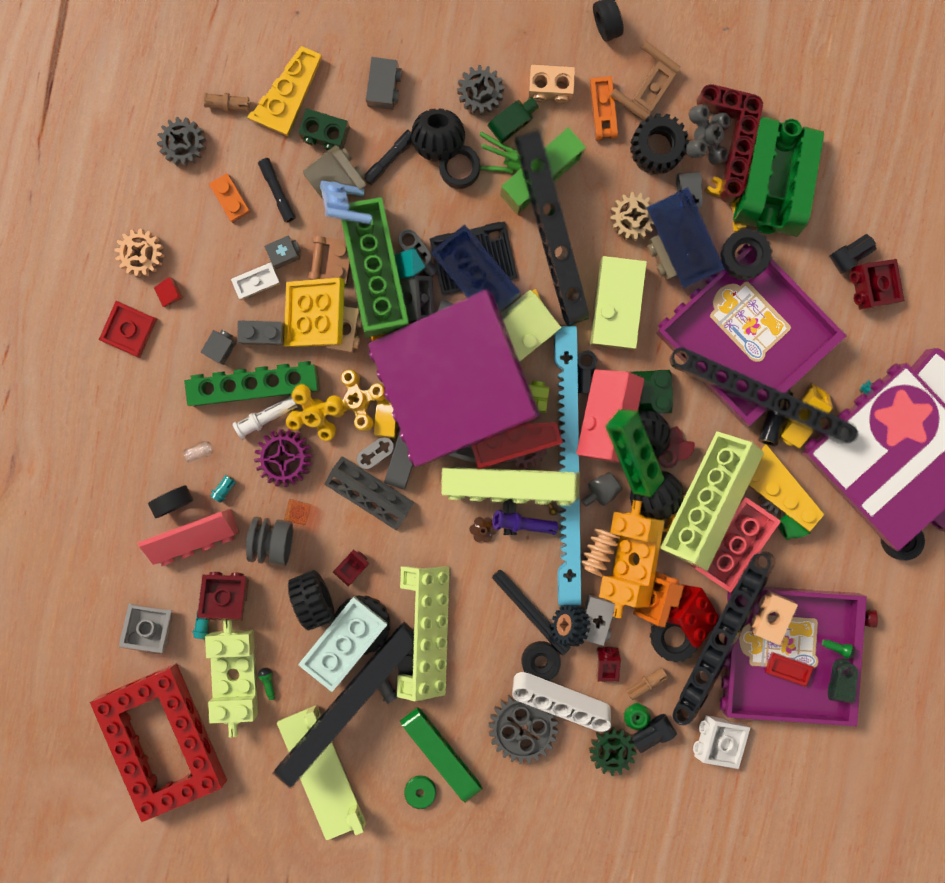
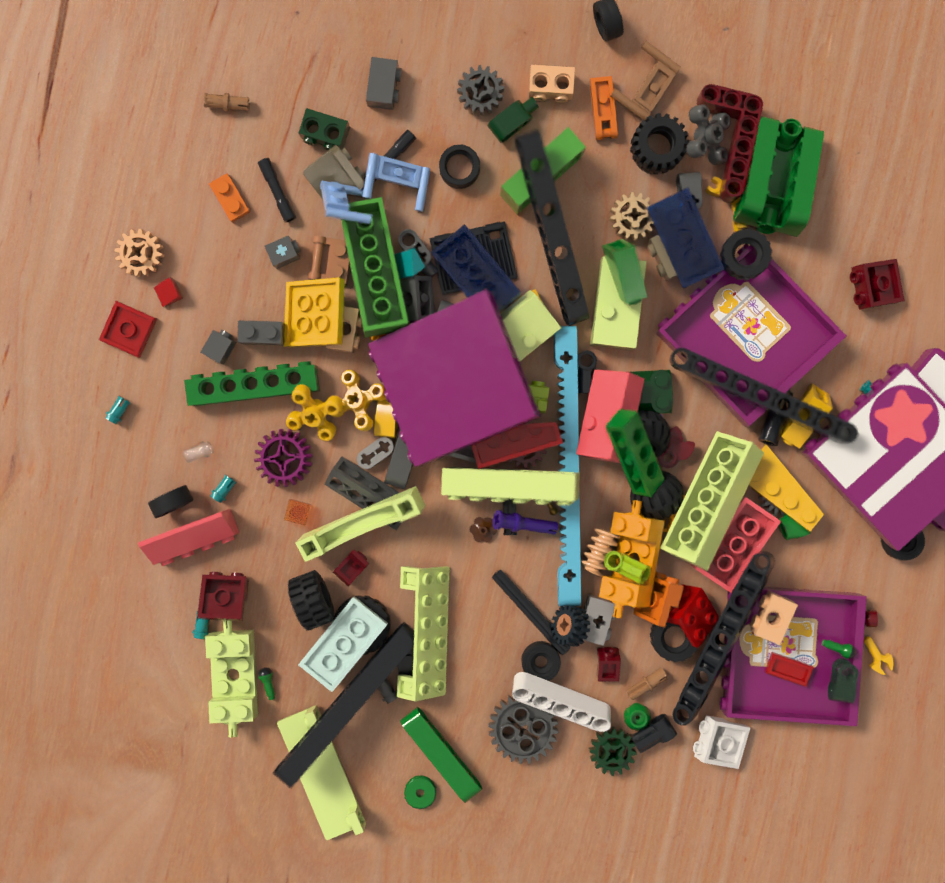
(116, 411): none -> teal pin
(145, 629): light grey slope -> none
(175, 149): dark grey gear -> none
(189, 731): red brick -> none
(255, 281): white plate -> none
(256, 421): white pin -> none
(264, 540): dark grey wheel -> none
(284, 100): yellow wing -> none
(390, 510): none -> yellowish green arch
(397, 173): none -> light blue plate
(437, 134): black wheel -> none
(511, 157): bright green plant -> none
(603, 489): dark grey piece -> none
(625, 271): none -> green slope
(628, 566): none -> lime piece
(850, 255): black piece -> none
(878, 657): none -> yellow bar

